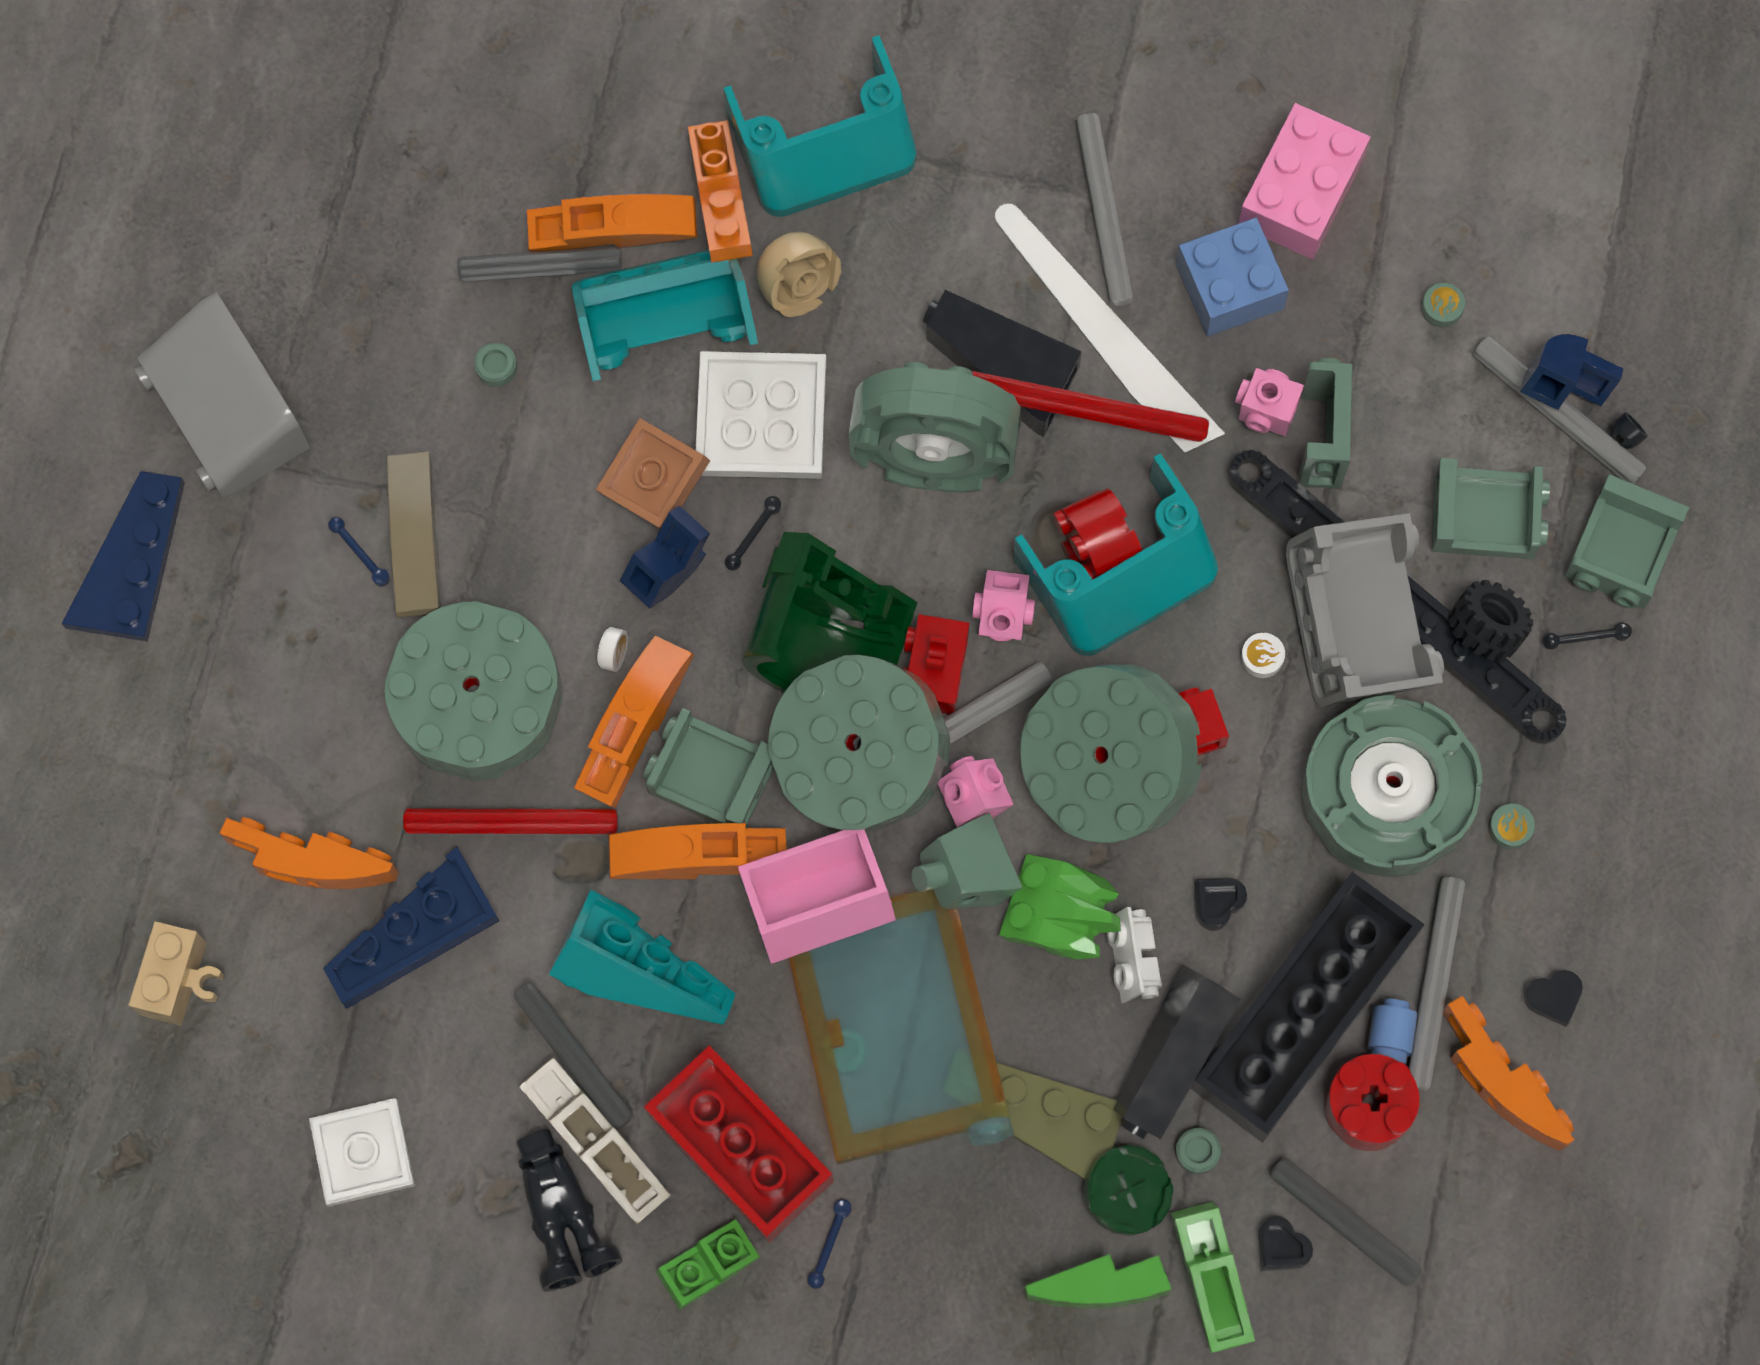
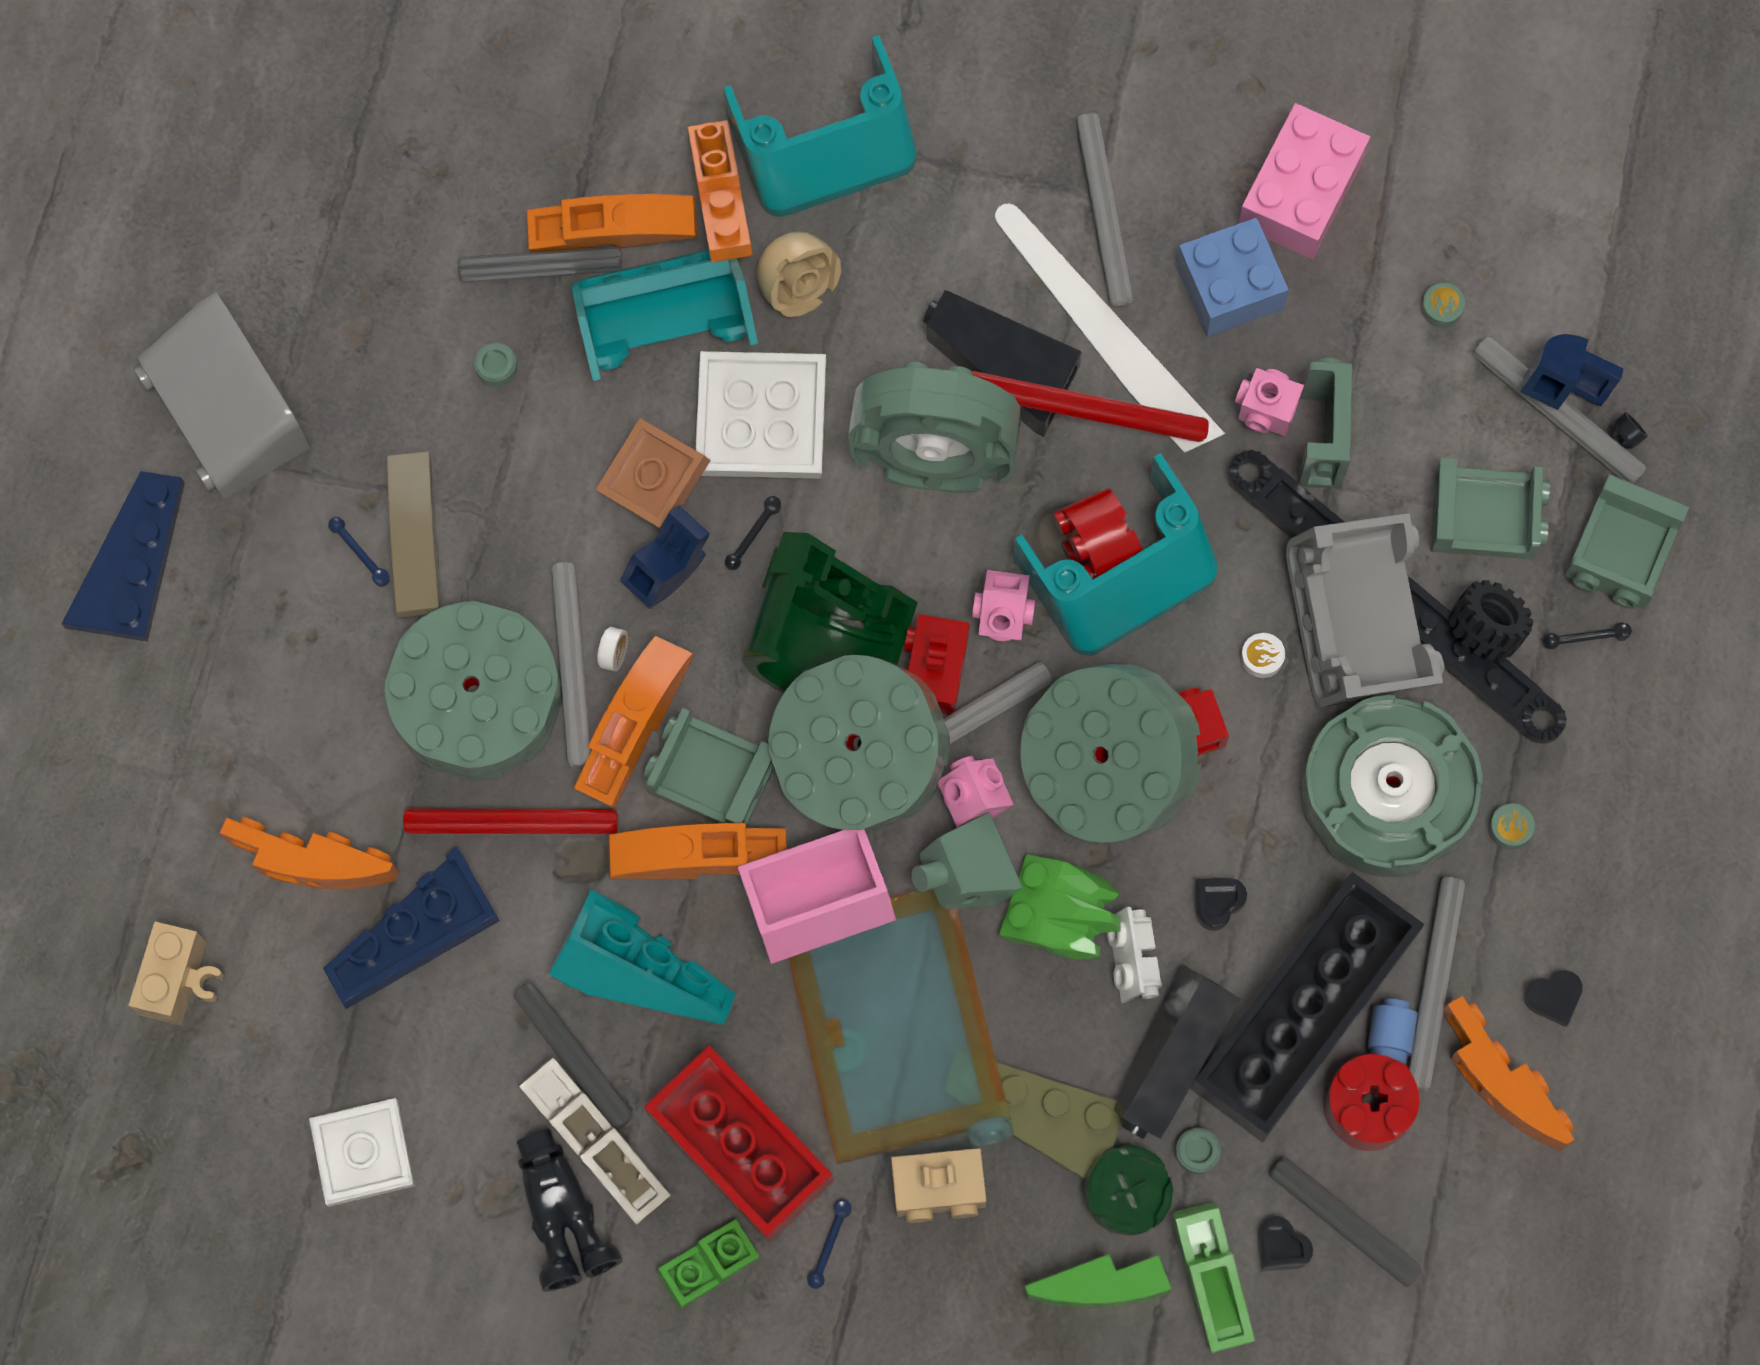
(571, 663): none -> light grey axle
(939, 1184): none -> tan brick

